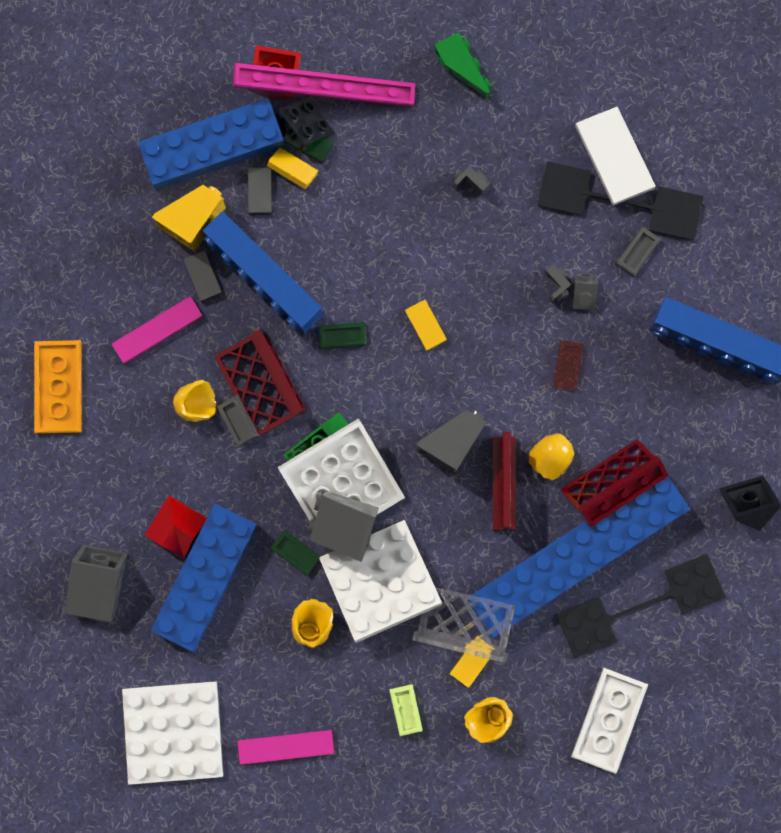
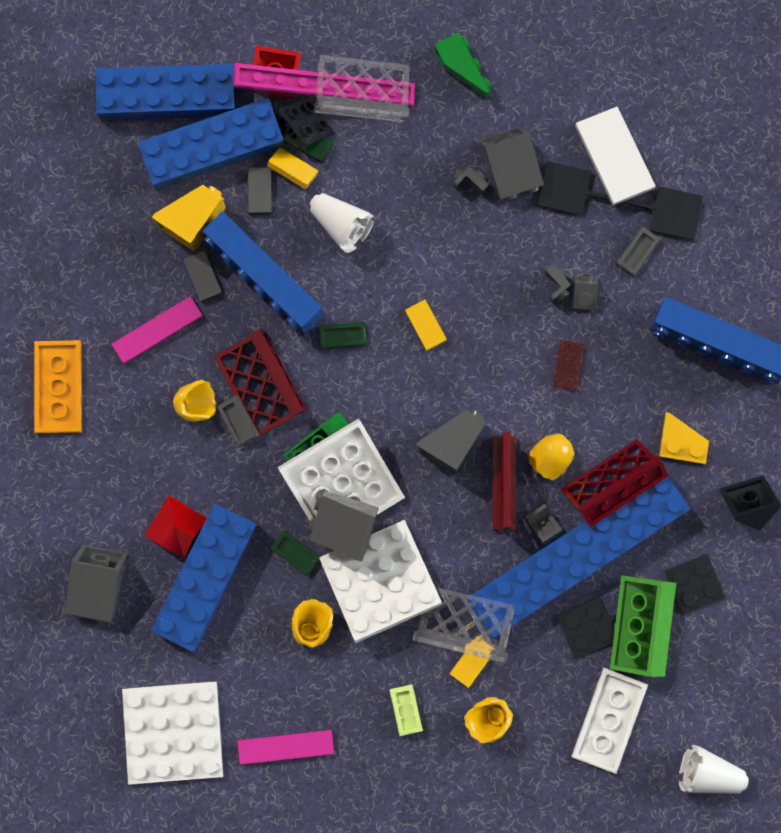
(164, 92): none -> blue brick
(341, 220): none -> white cone
(366, 107): none -> clear fence
(511, 162): none -> dark grey slope
(544, 525): none -> dark grey bracket
(643, 626): none -> bright green slope
(682, 442): none -> yellow wing
(710, 774): none -> white cone

